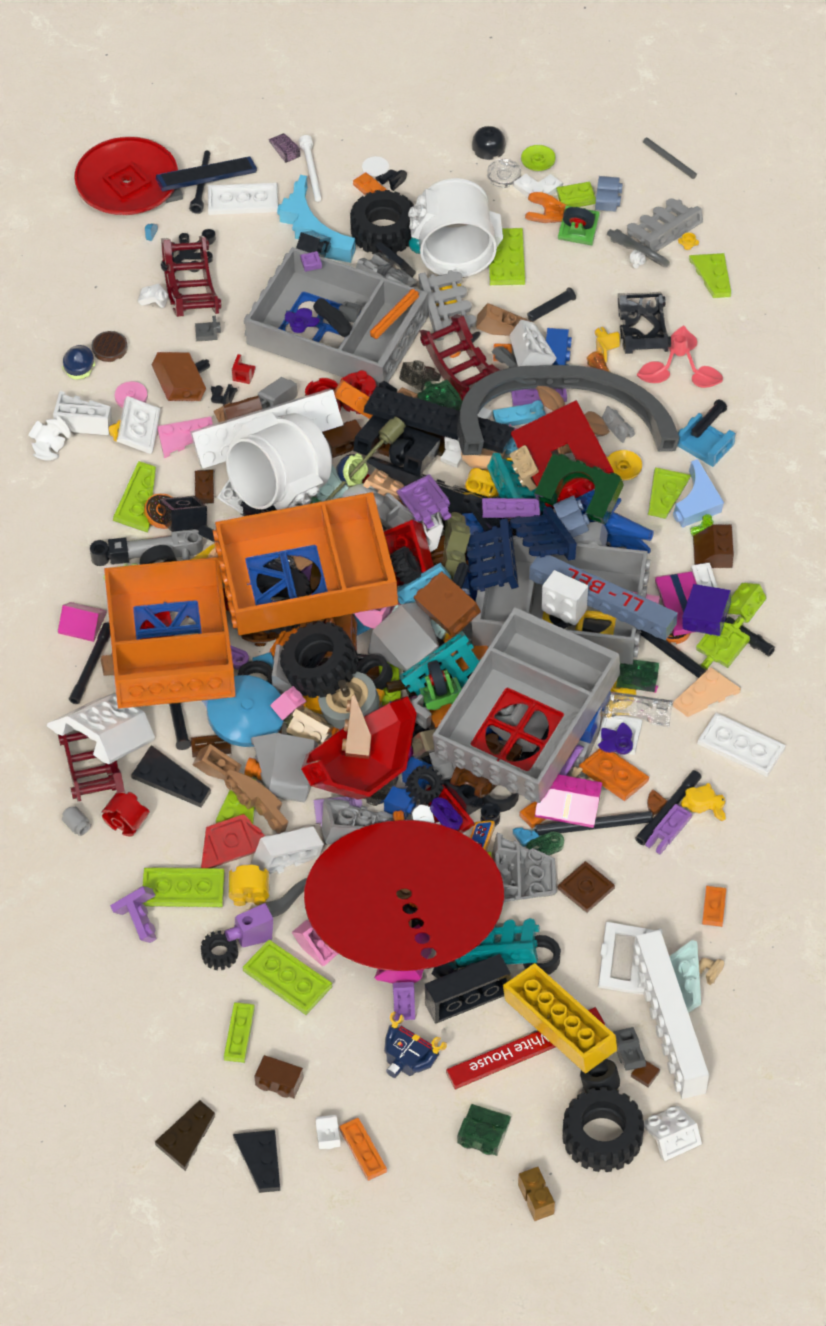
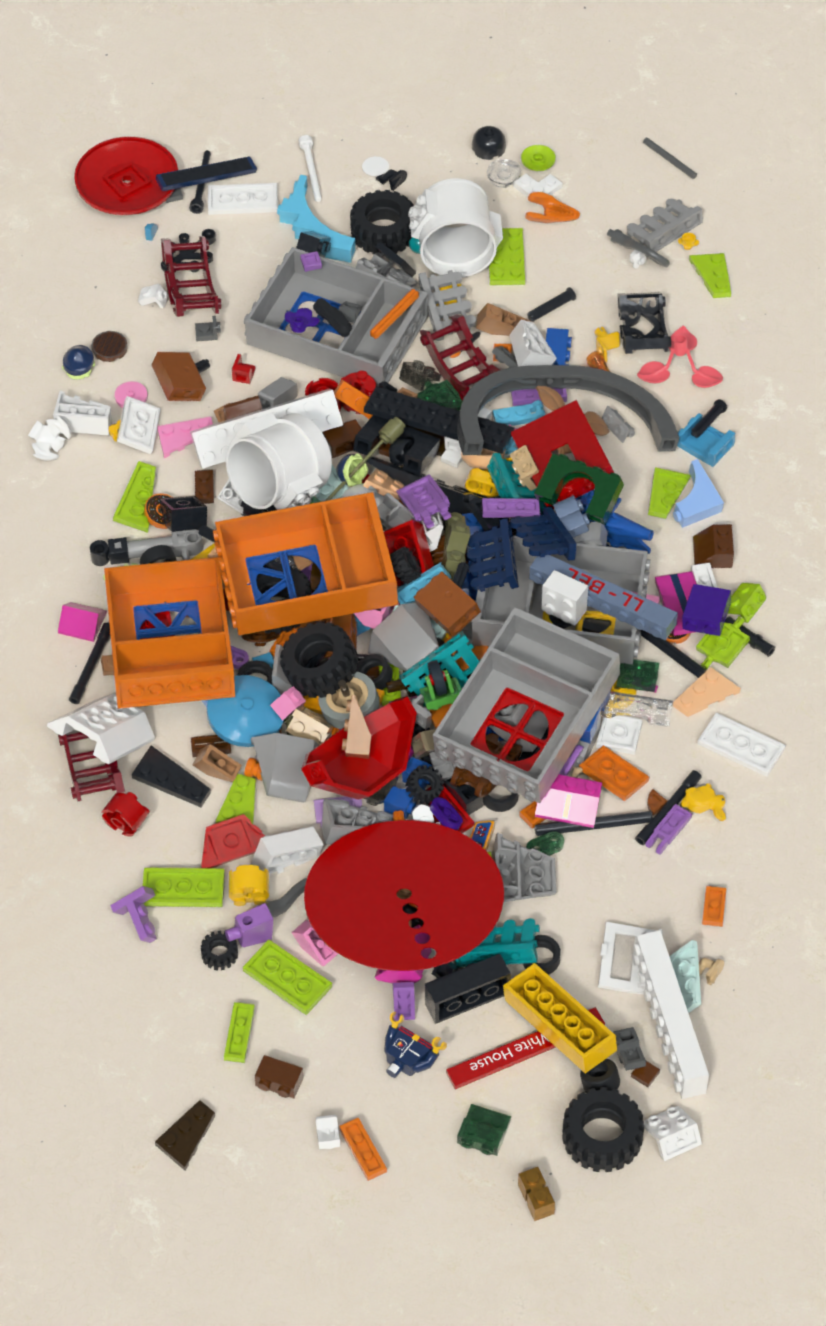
(76, 821): light grey brick -> none
(179, 727): black axle -> none
(228, 396): black piece -> none
(252, 794): medium nougat slope -> none
(261, 1158): black wing -> none
(285, 154): clear purple slope -> none
(367, 184): orange plate -> none
(490, 809): black wheel -> none
(524, 836): dark azure tile -> none
(576, 194): lime plate -> none
(579, 225): plate -> none
(586, 887): reddish brown plate -> none
(607, 193): sand blue brick -> none
(614, 740): dark purple plate -> none
(628, 460): yellow dish -> none
(707, 521): clear neon green arm -> none

